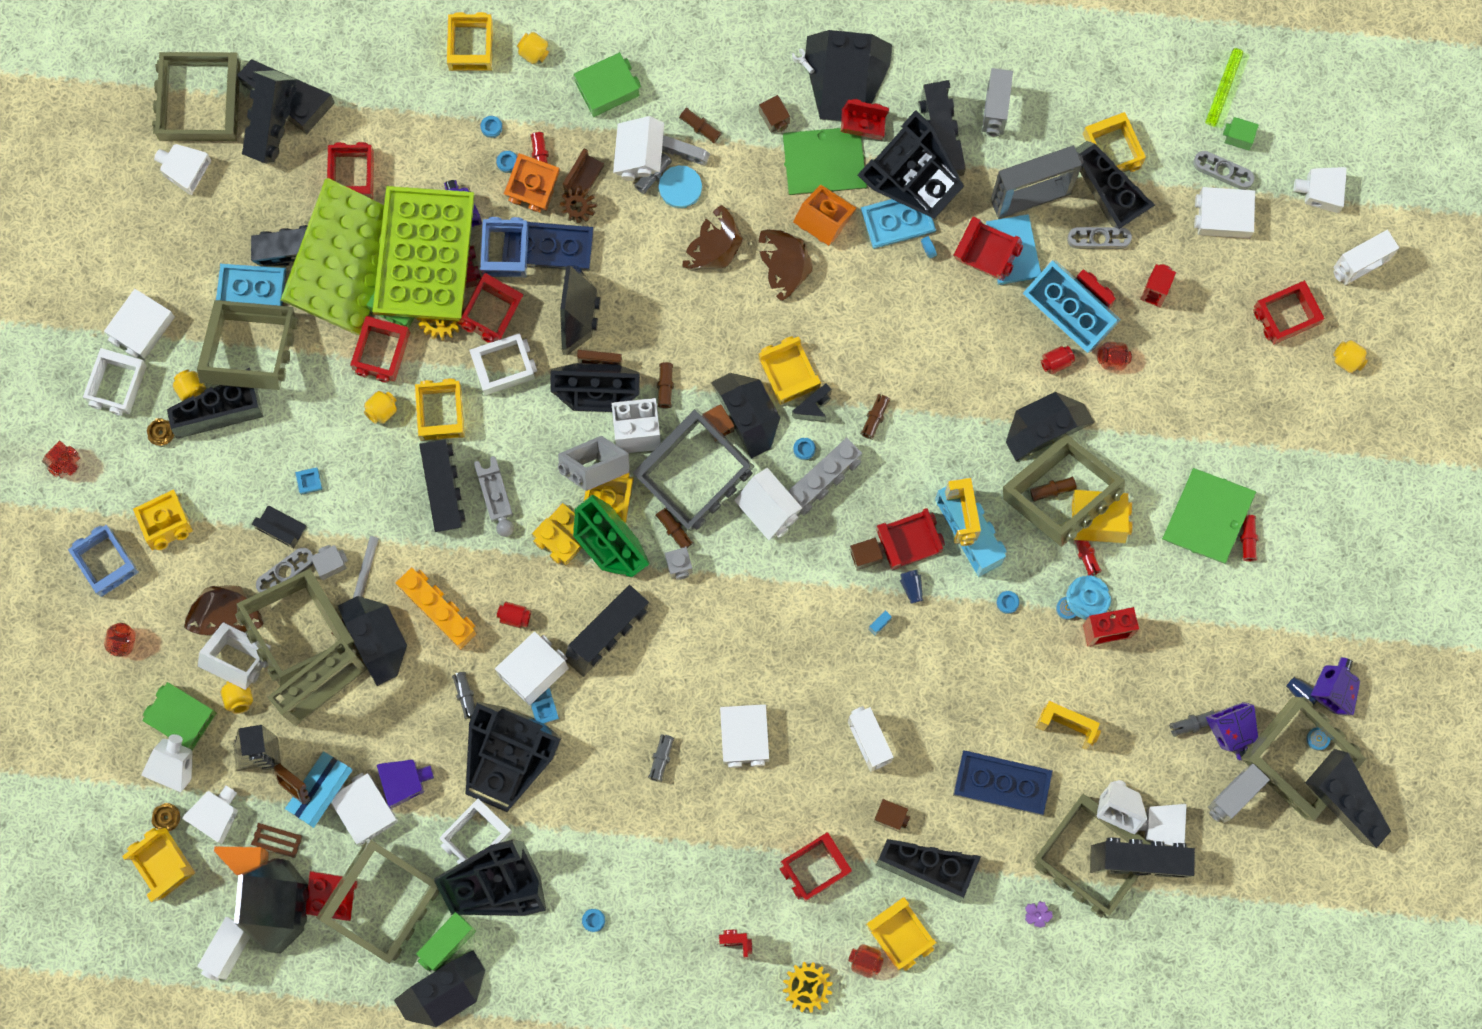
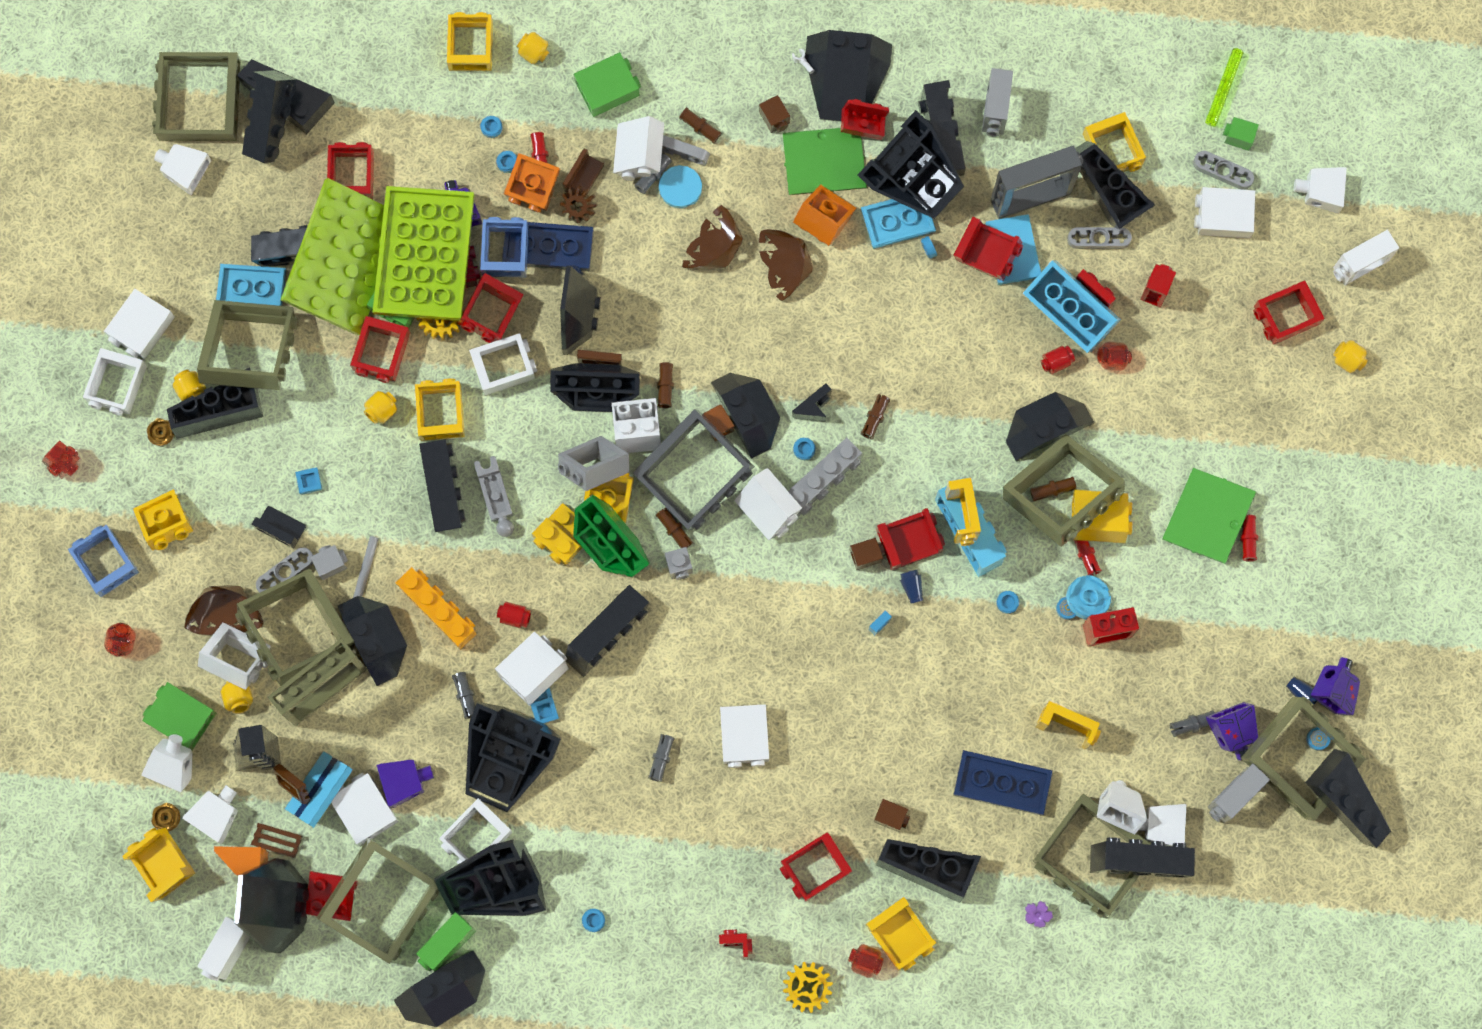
(788, 370): yellow panel -> none
(869, 738): white window -> none

